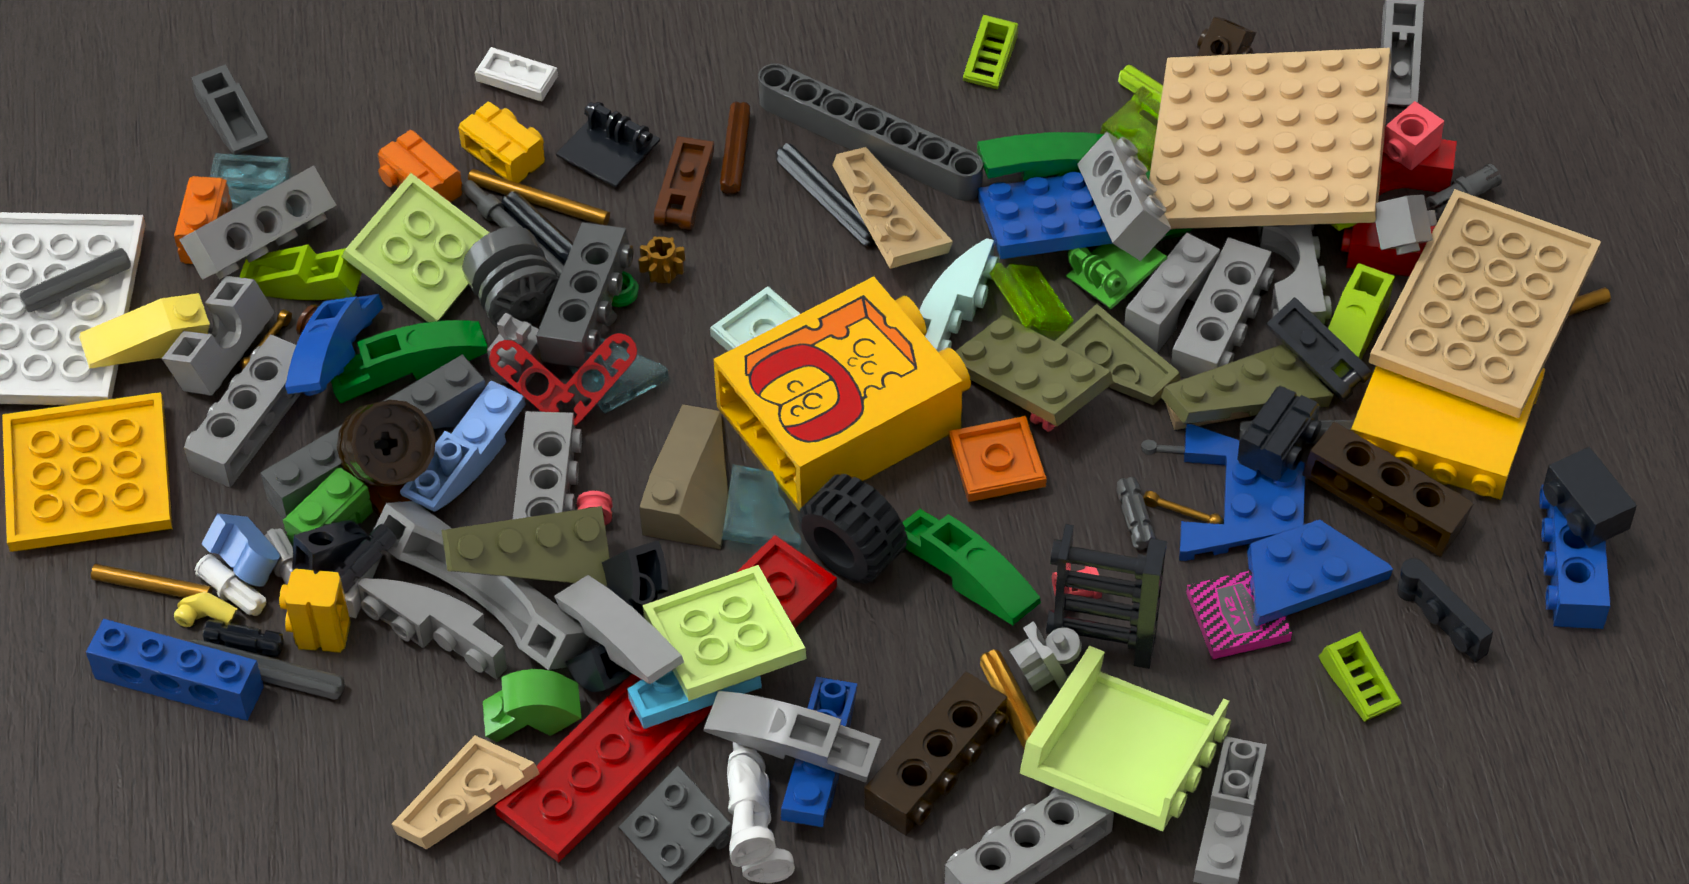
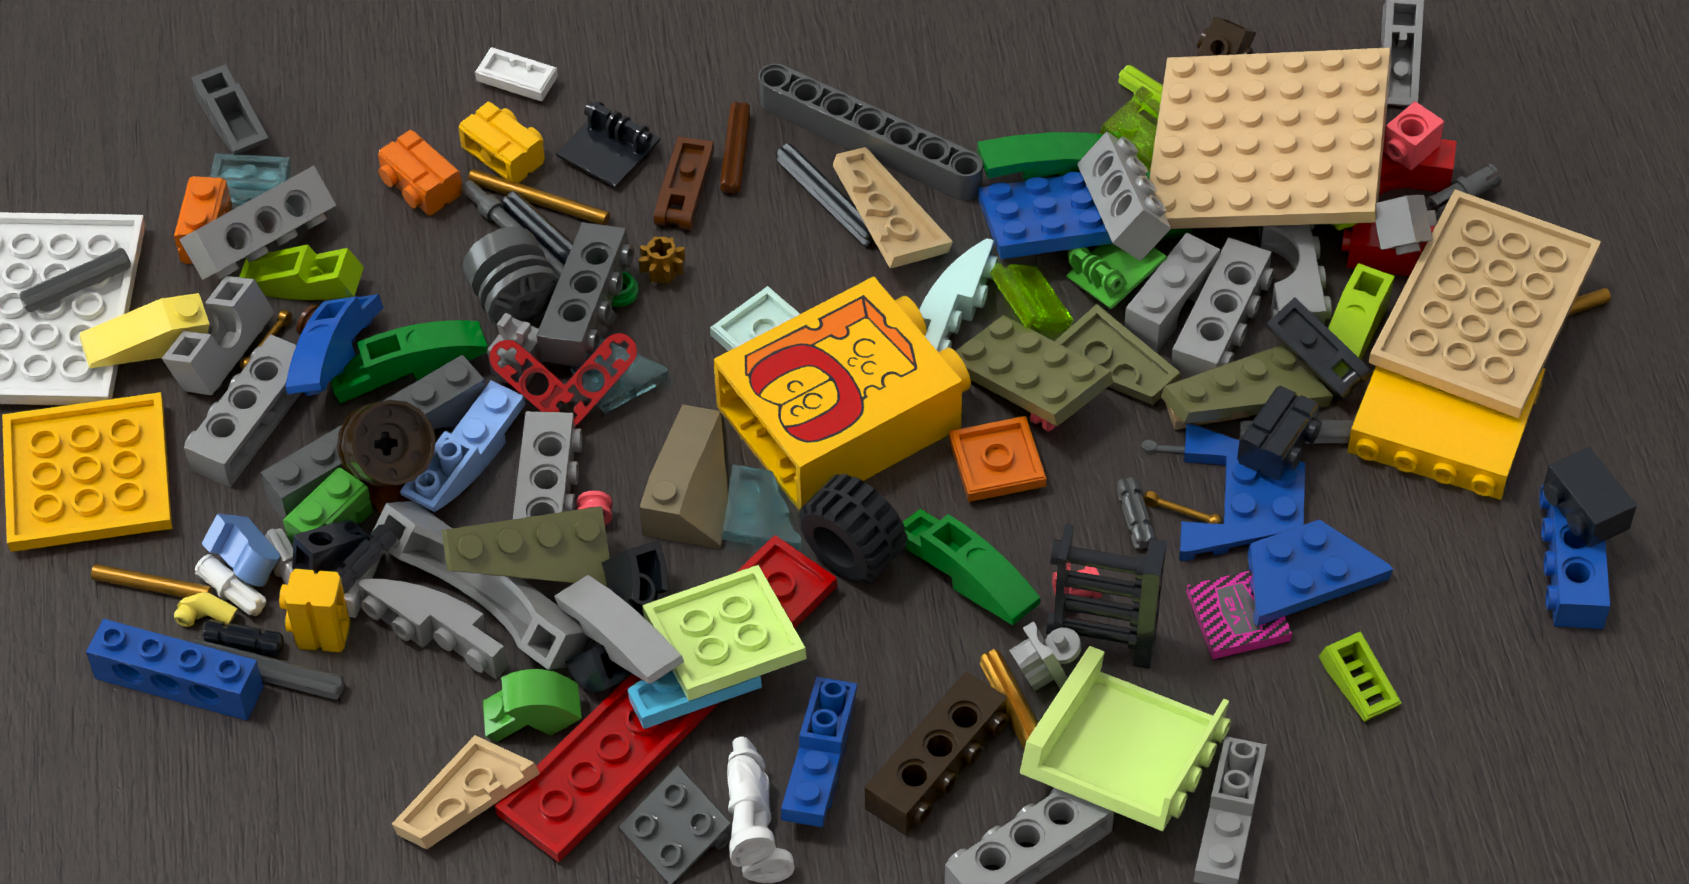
(417, 248): yellowish green plate -> none
(792, 731): light grey slope -> none
(997, 29): lime slope -> none
(1387, 489): dark brown brick -> none
(1444, 608): black plate -> none

